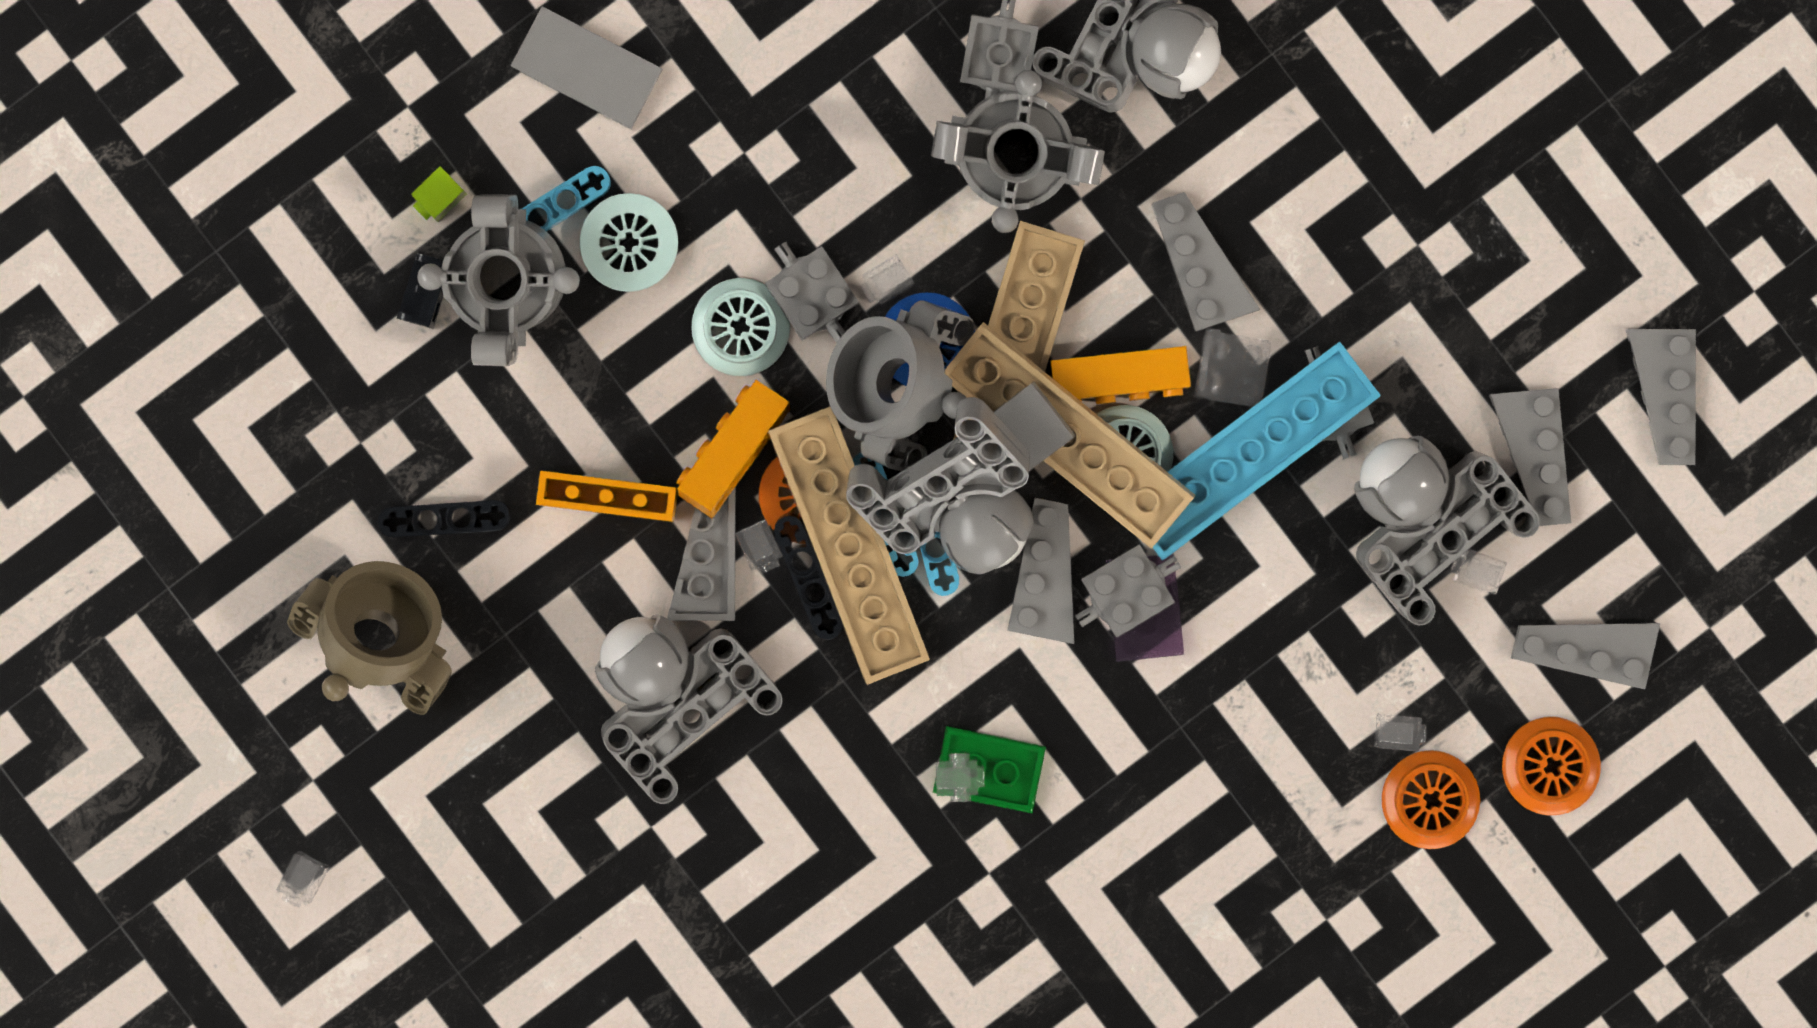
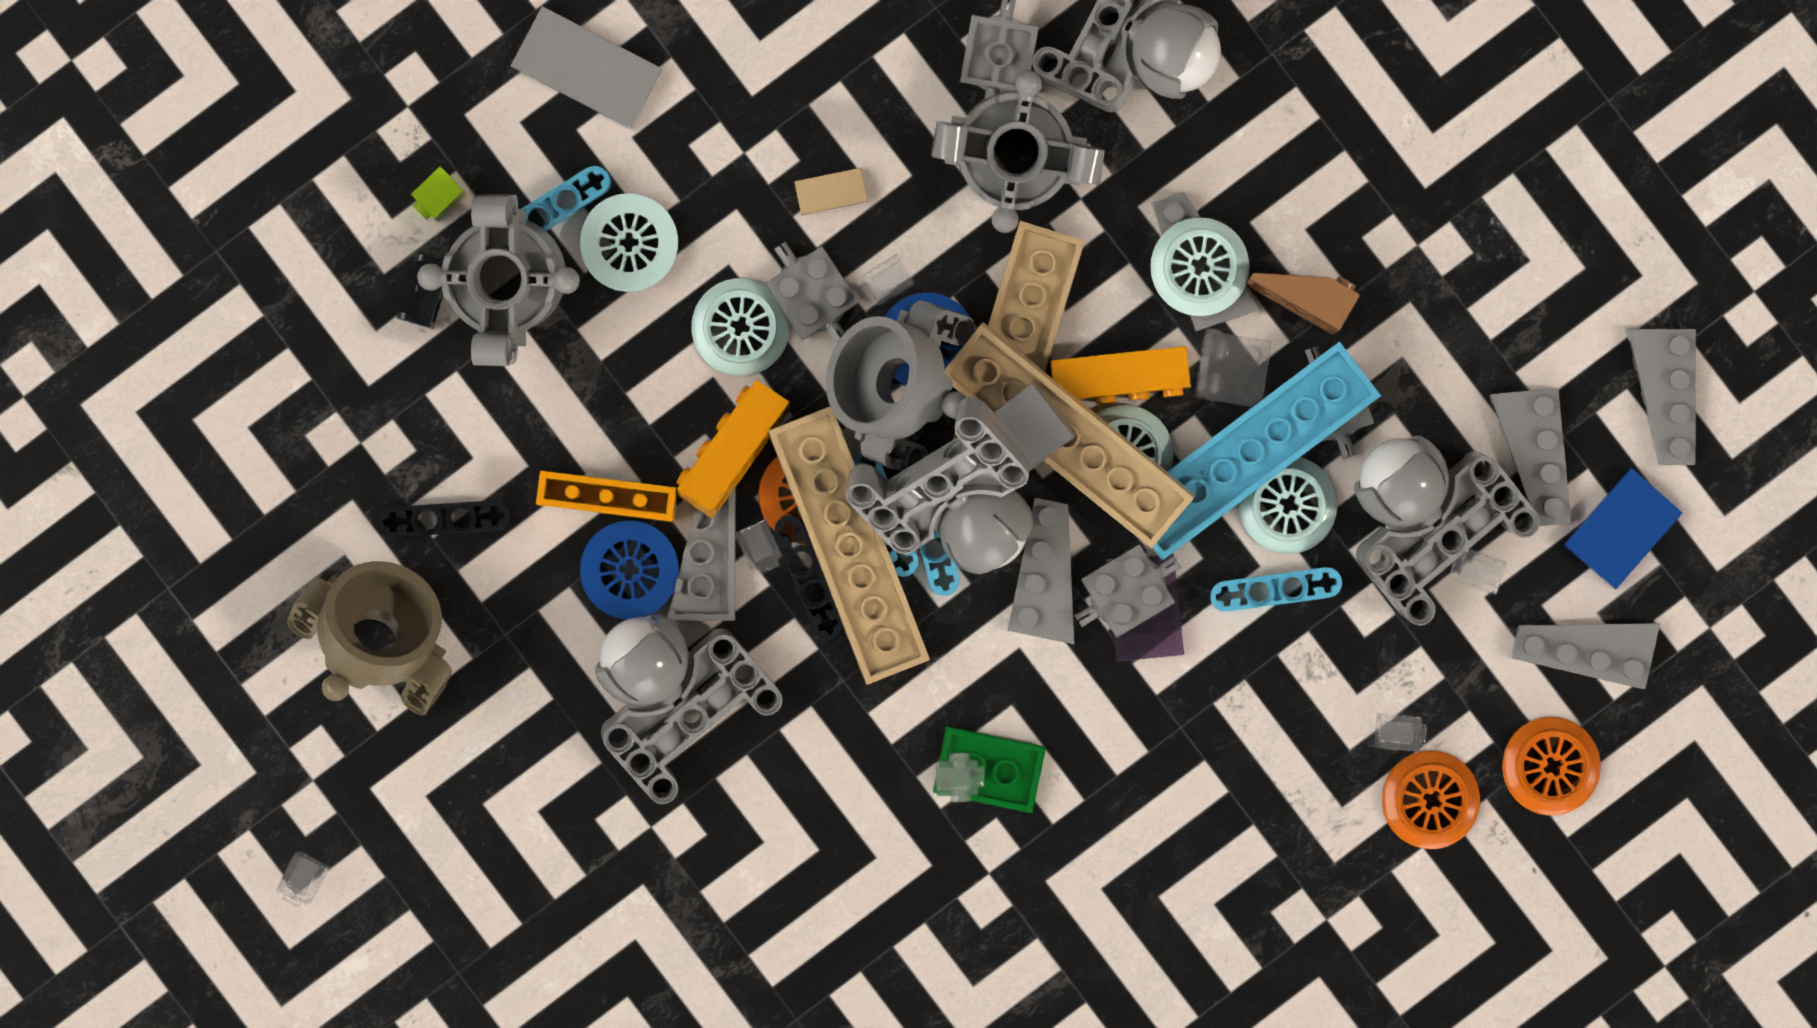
(592, 576): none -> blue piece
(831, 191): none -> tan tile
(1194, 303): none -> light aqua piece
(1275, 589): none -> medium azure beam
(1302, 540): none -> light aqua piece
(1316, 299): none -> medium nougat slope
(1623, 528): none -> blue tile

